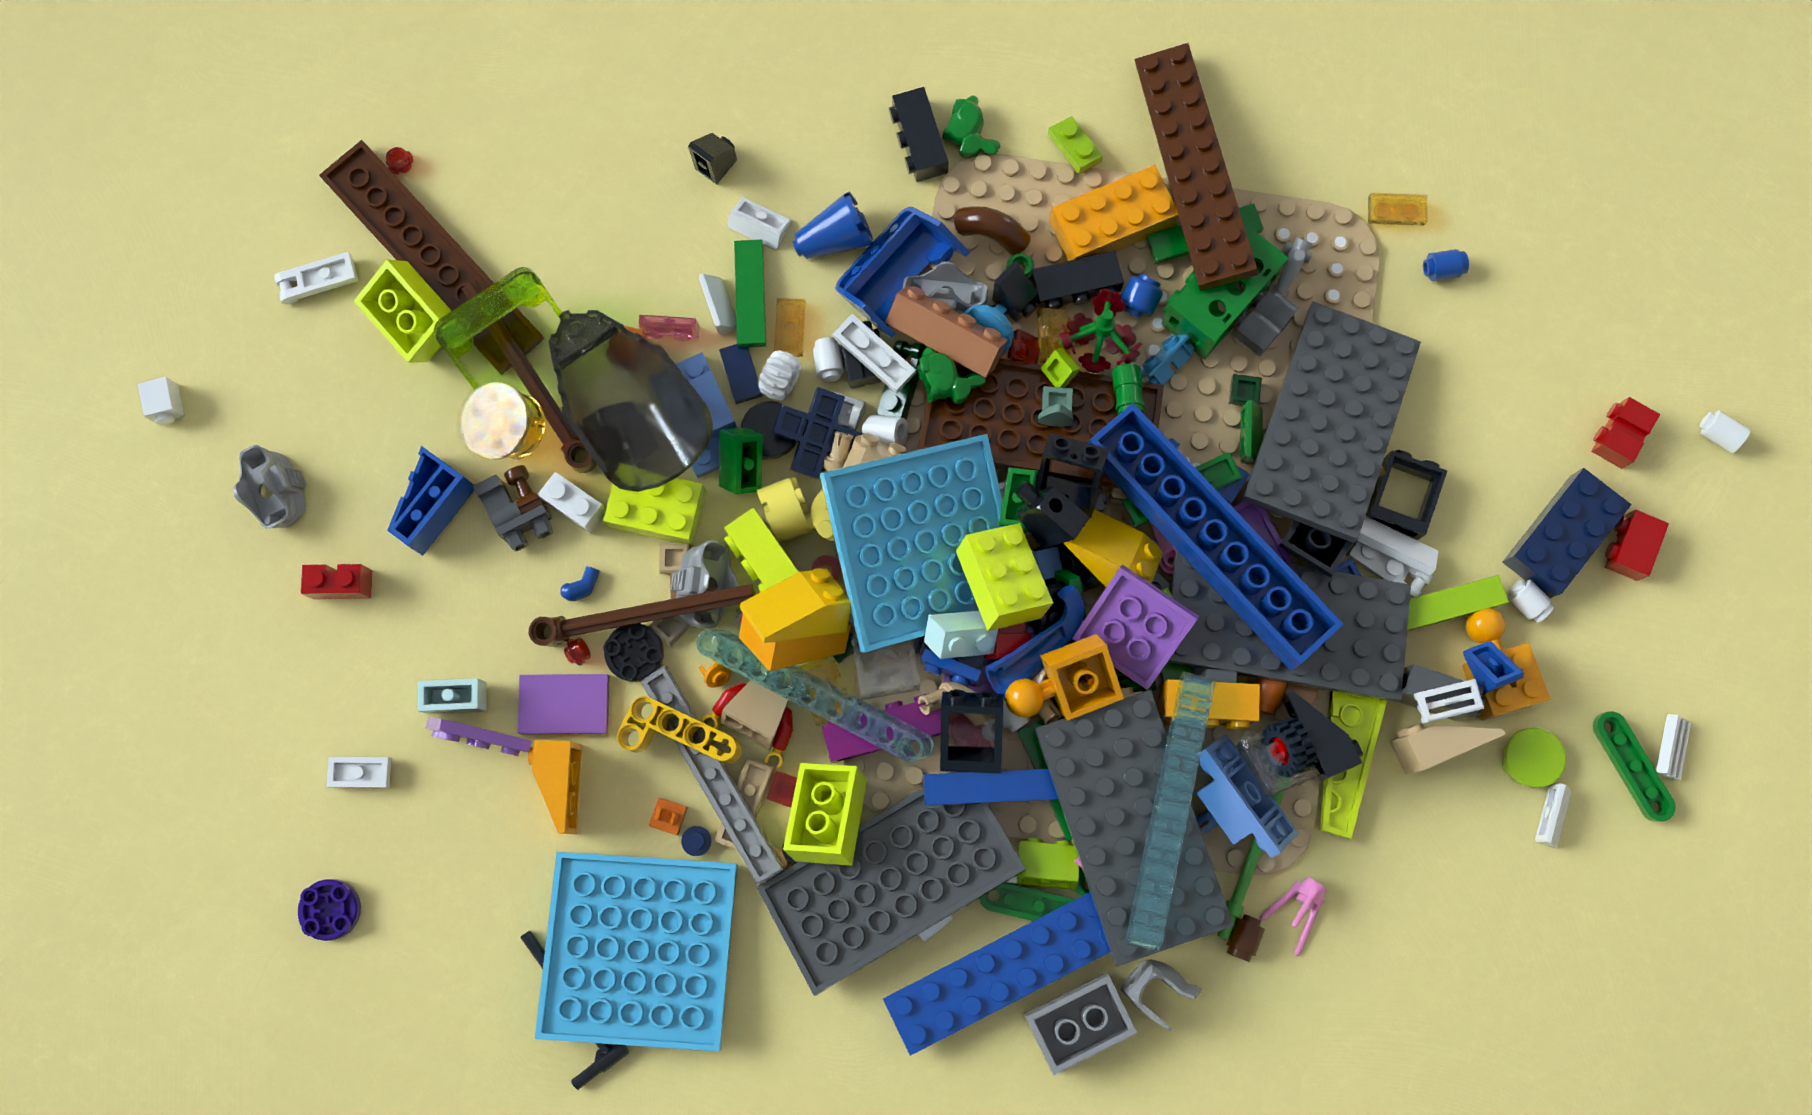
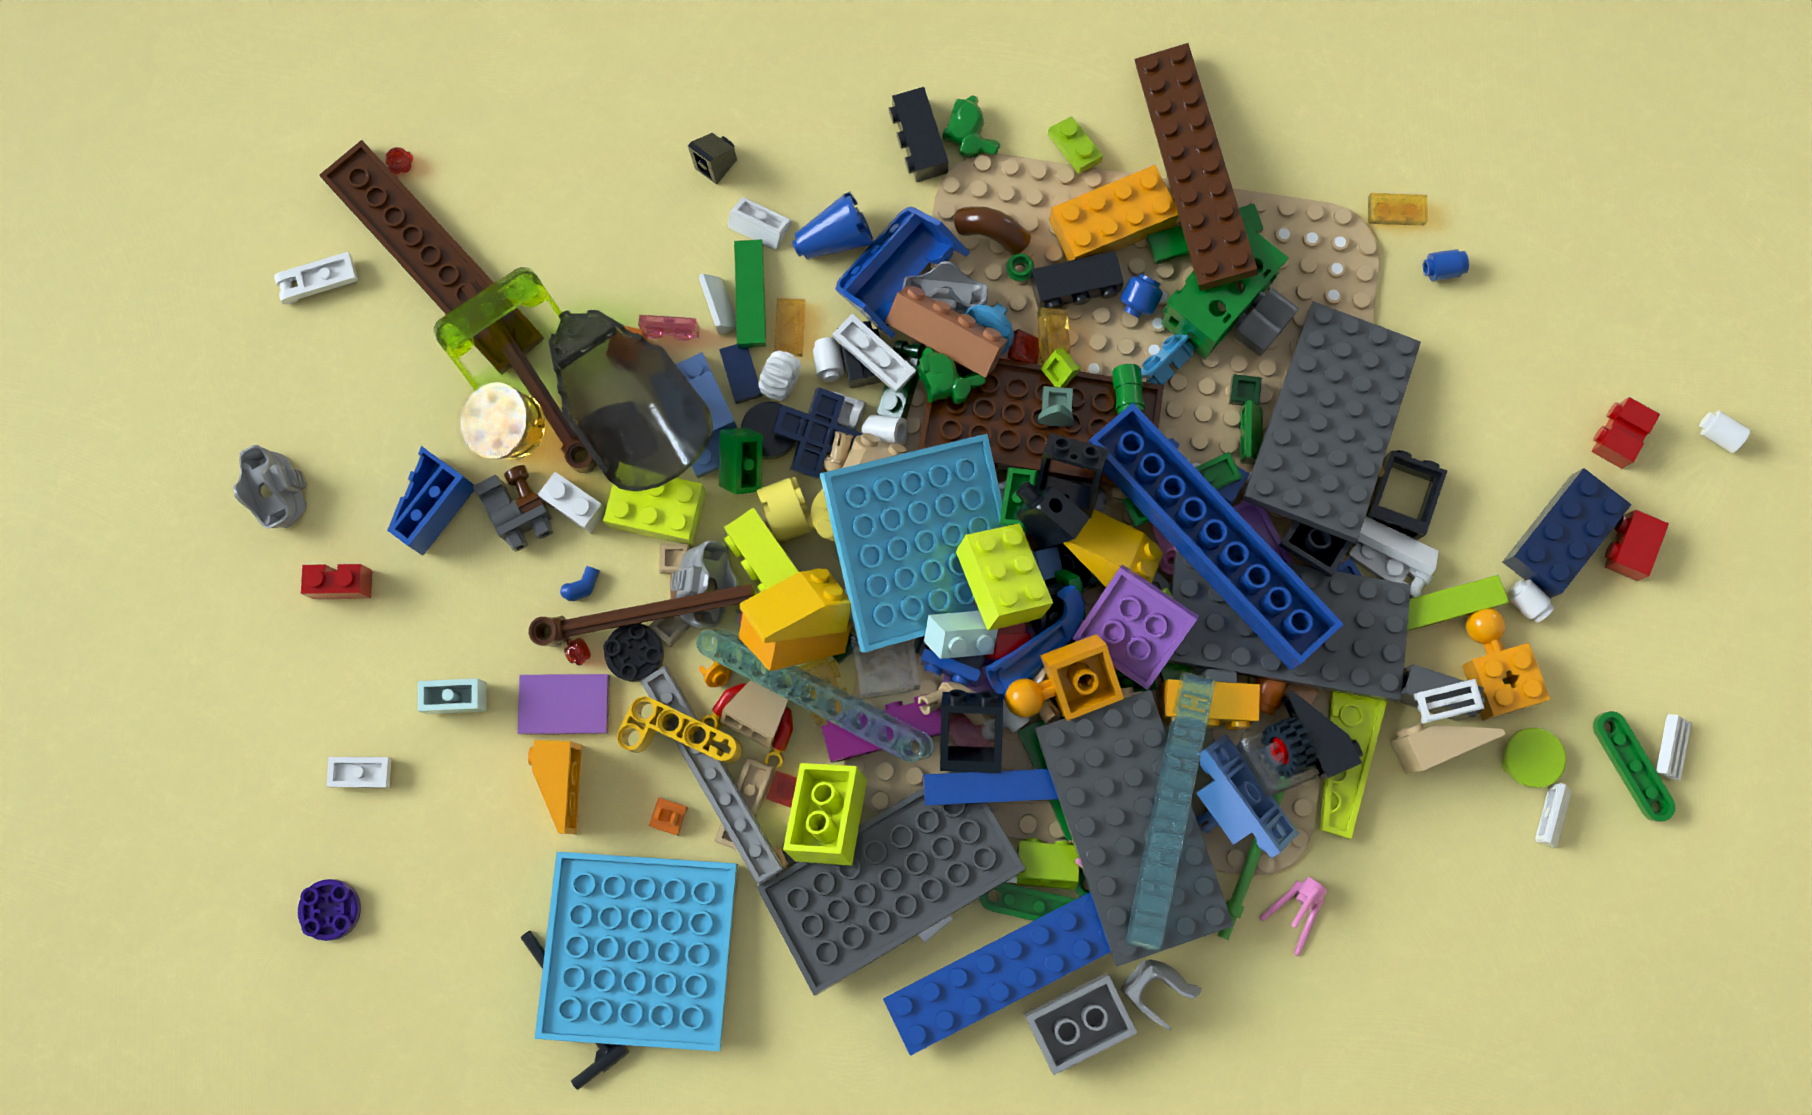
(161, 400): white brick -> none
(403, 309): neon yellow brick -> none
(477, 736): medium lavender plate -> none
(696, 841): dark blue plate -> none
(830, 561): clear red plate -> none
(1015, 292): black slope -> none
(1104, 327): dark red plant -> none
(1245, 938): reddish brown brick -> none
(1298, 254): light grey piece -> none
(1491, 667): blue slope -> none

